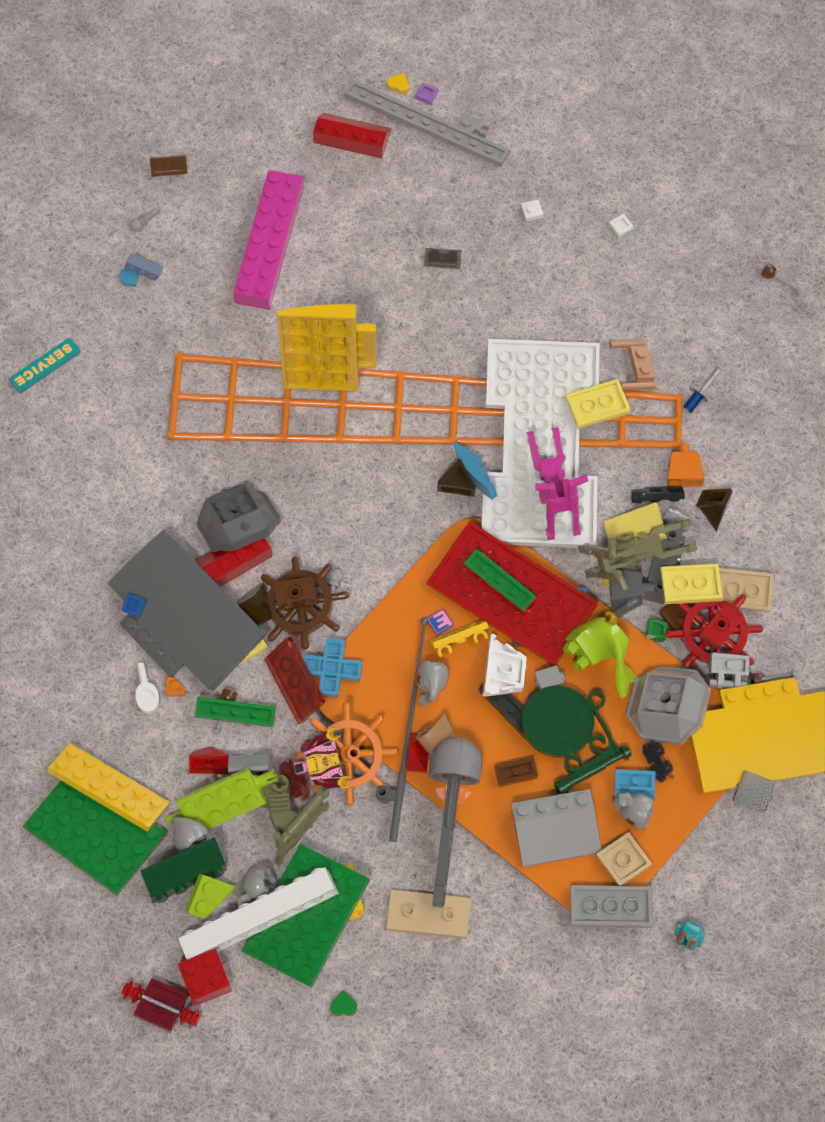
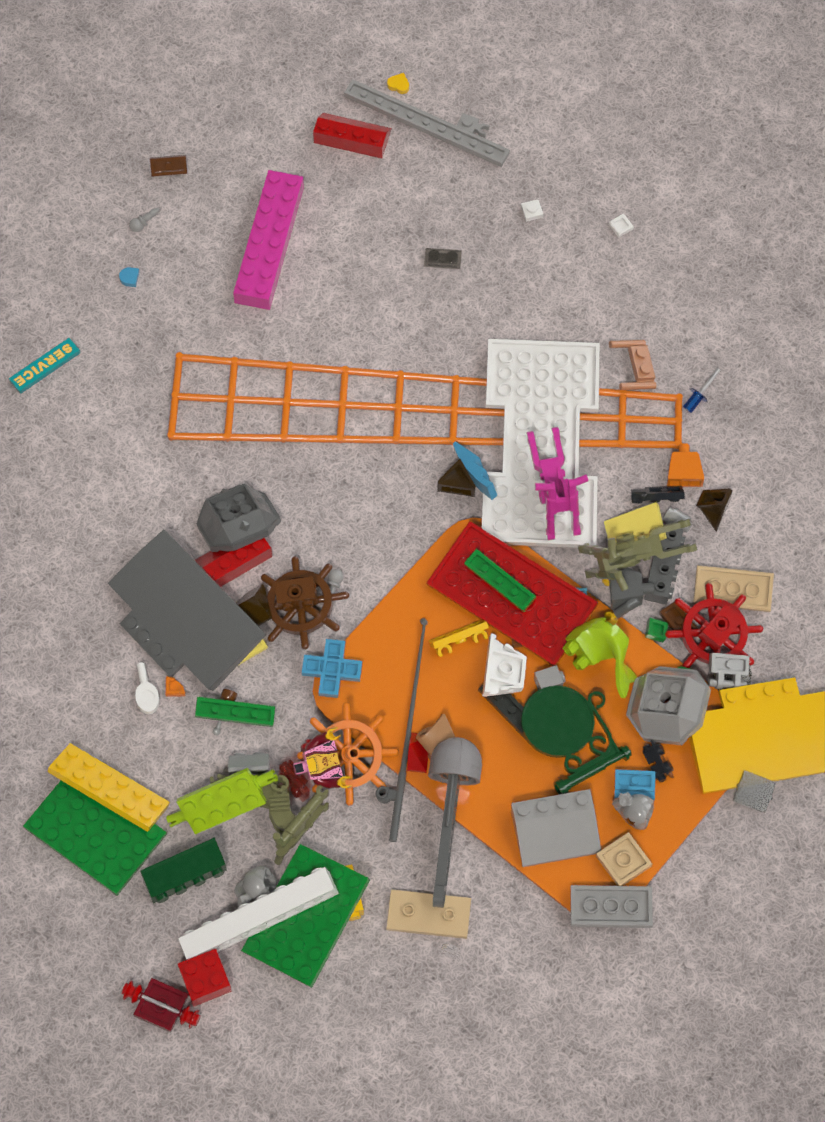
(134, 605): blue tile -> none
(143, 267): sand blue piece -> none
(187, 833): light grey piece -> none
(207, 895): lime wing -> none
(208, 761): red slope -> none
(294, 680): clear red tile -> none
(325, 347): yellow slope -> none
(343, 1005): green tile -> none
(426, 93): medium lavender tile -> none
(431, 679): light grey piece -> none
(440, 622): tile -> none
(516, 772): reddish brown plate -> none
(597, 404): light yellow tile -> none
(689, 935): teal head -> none
(691, 584): light yellow tile -> none
(760, 678): hinge -> none
(770, 272): hinge -> none

